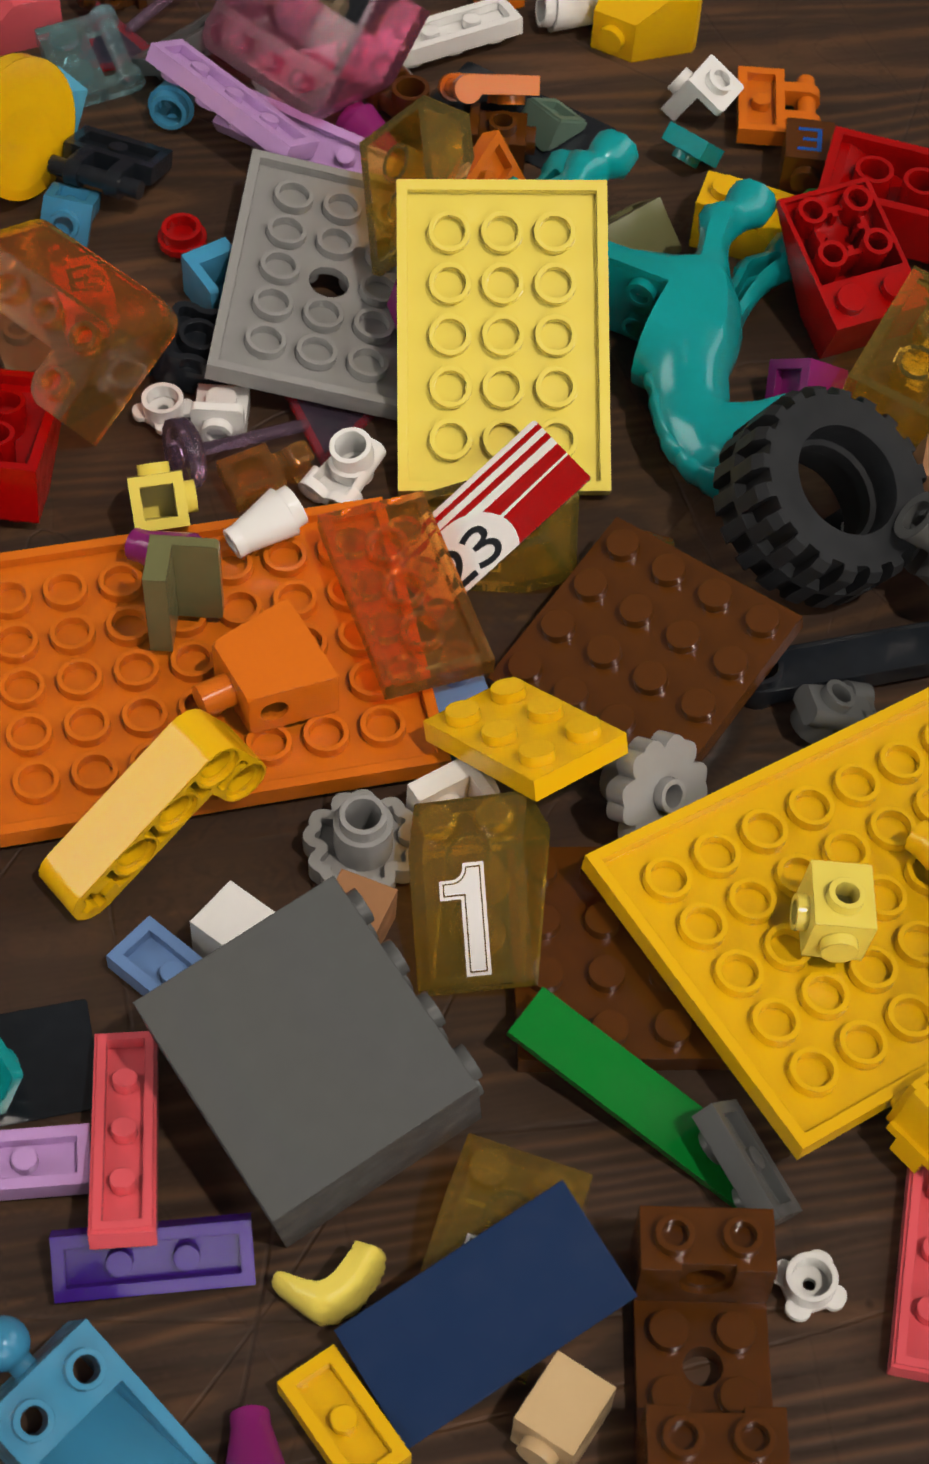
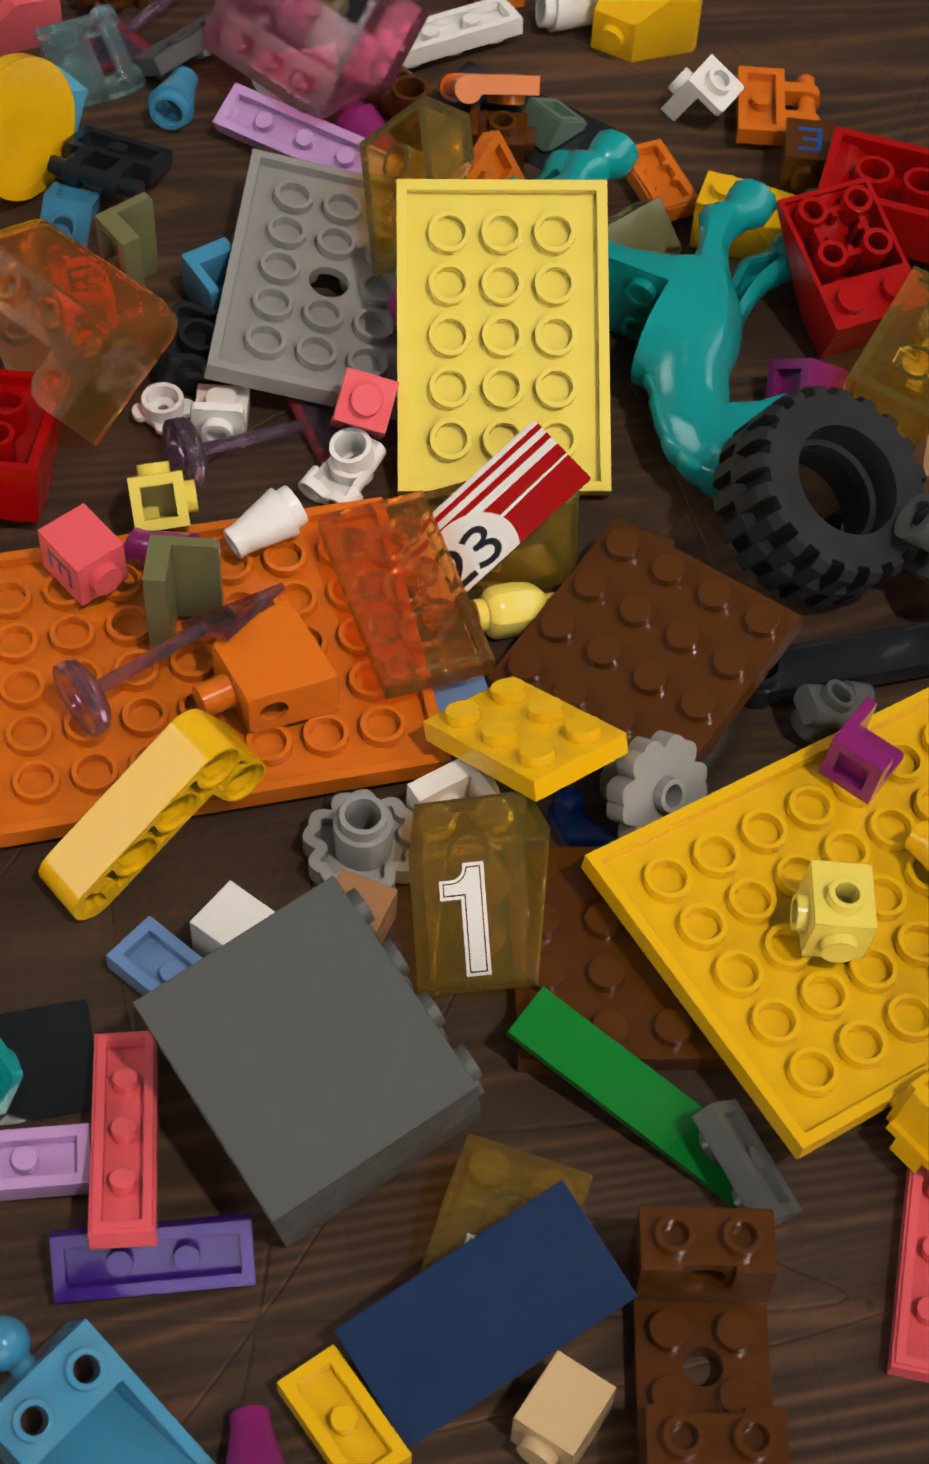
(83, 554): none -> coral brick
(85, 694): none -> piece
(129, 237): none -> olive panel
(181, 234): red plate -> none
(230, 99): lavender plate -> none
(256, 470): clear orange plate -> none
(341, 1292): light yellow hair -> none
(364, 402): none -> coral brick
(509, 608): none -> light yellow plant
(573, 822): none -> clear blue arm
(660, 176): none -> orange plate
(690, 147): teal plate -> none
(818, 1268): white plate -> none
(860, 758): none -> magenta panel

